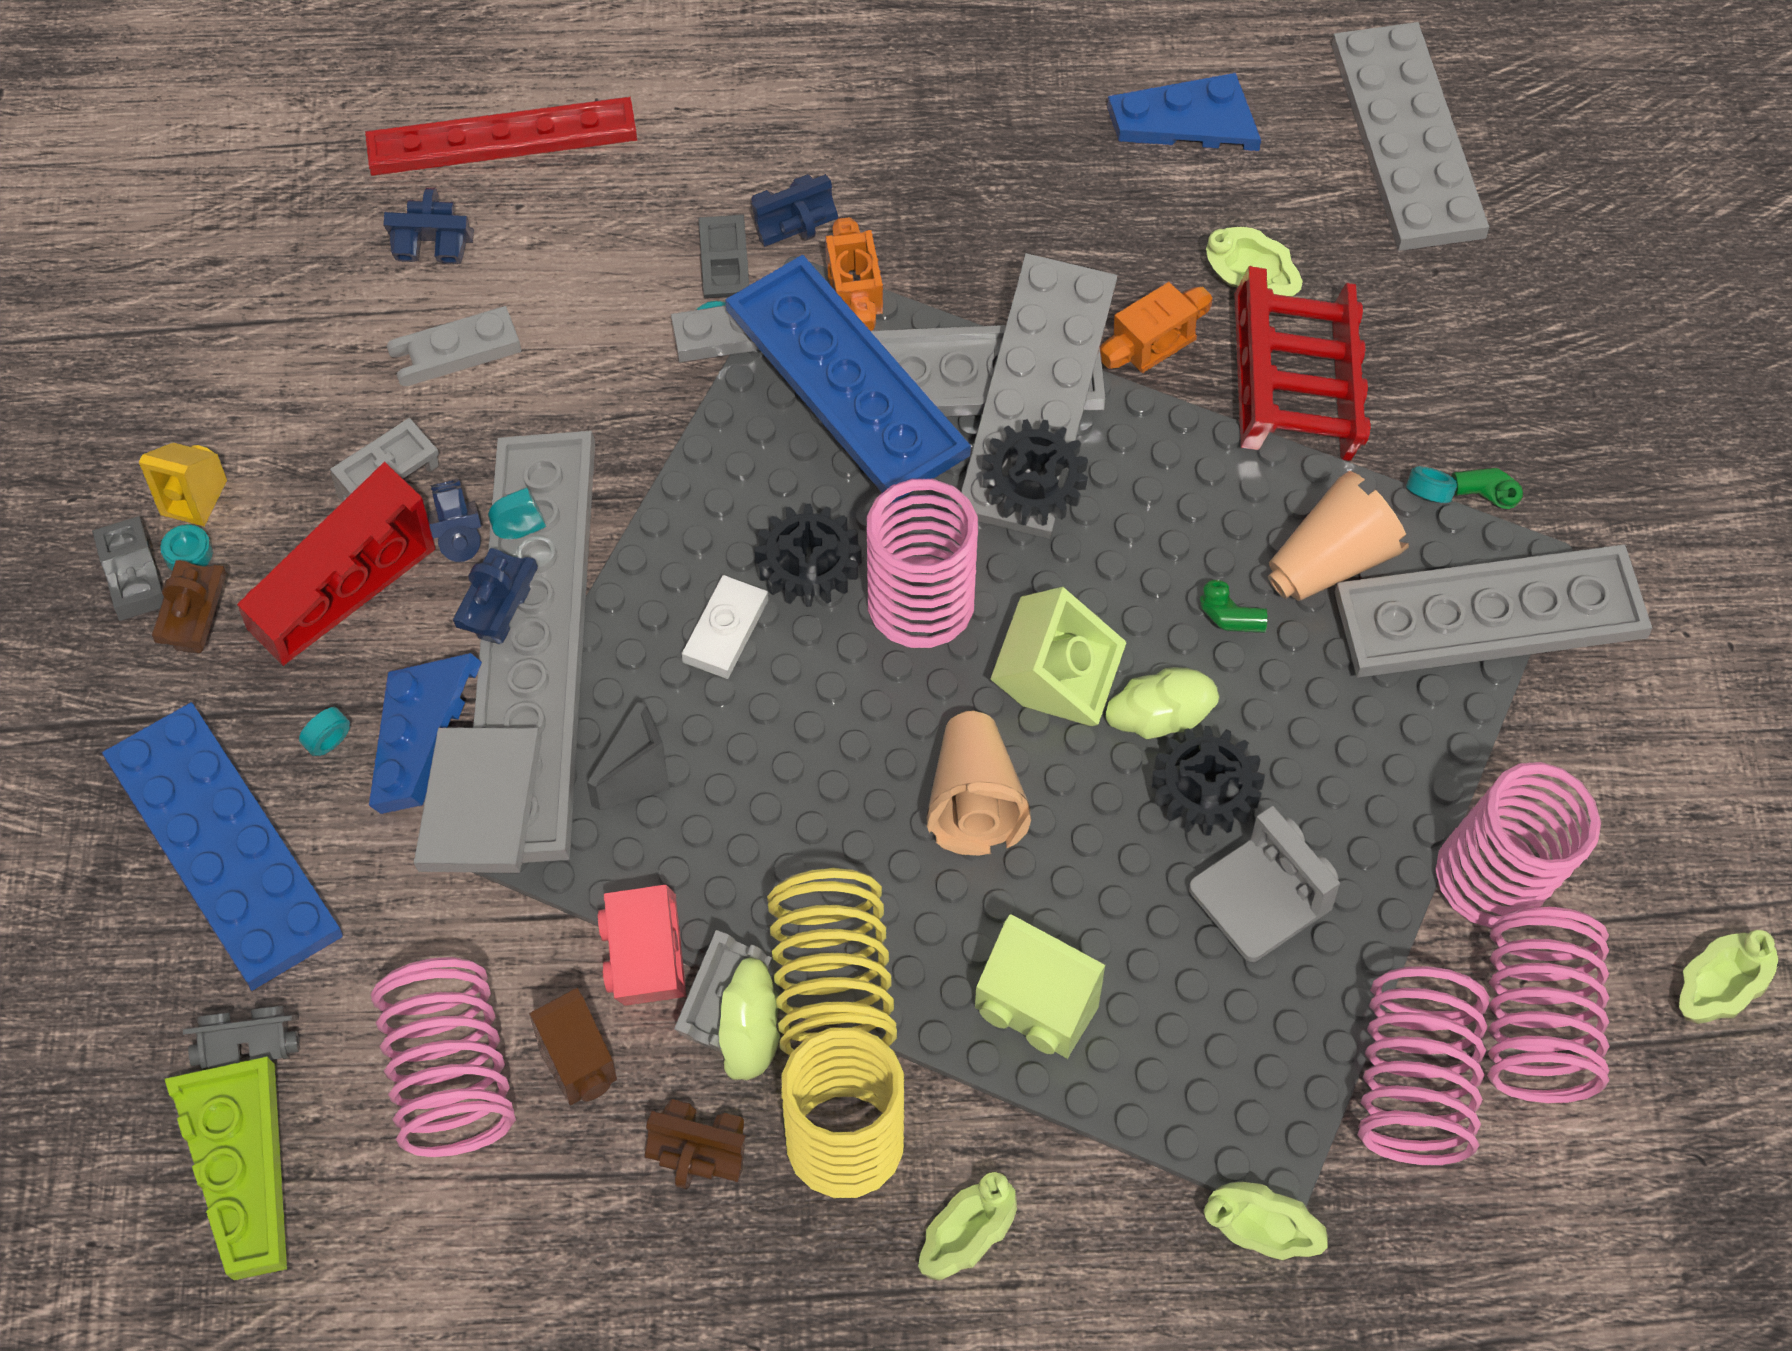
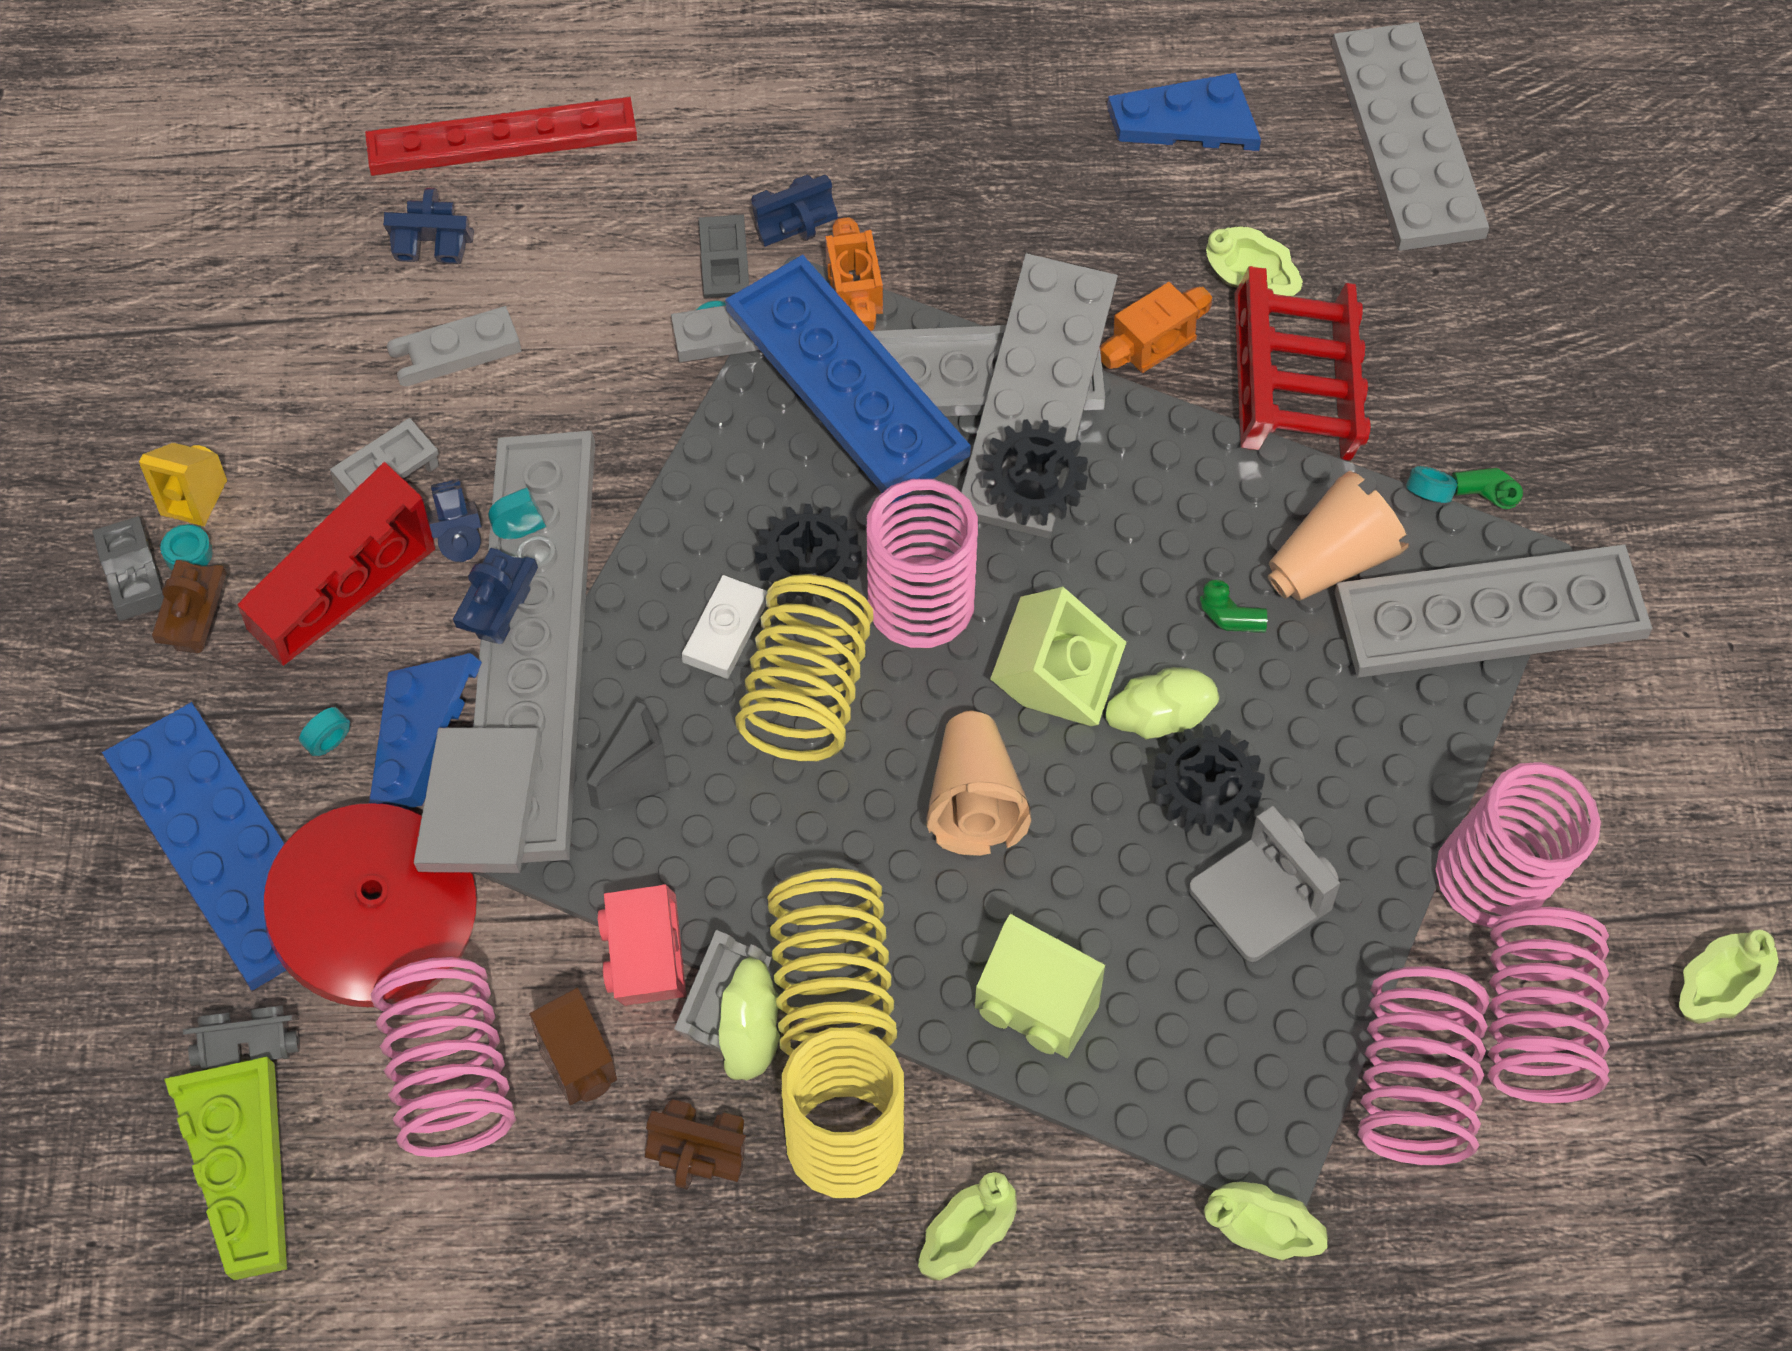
(337, 937): none -> red dish
(819, 712): none -> light yellow piece

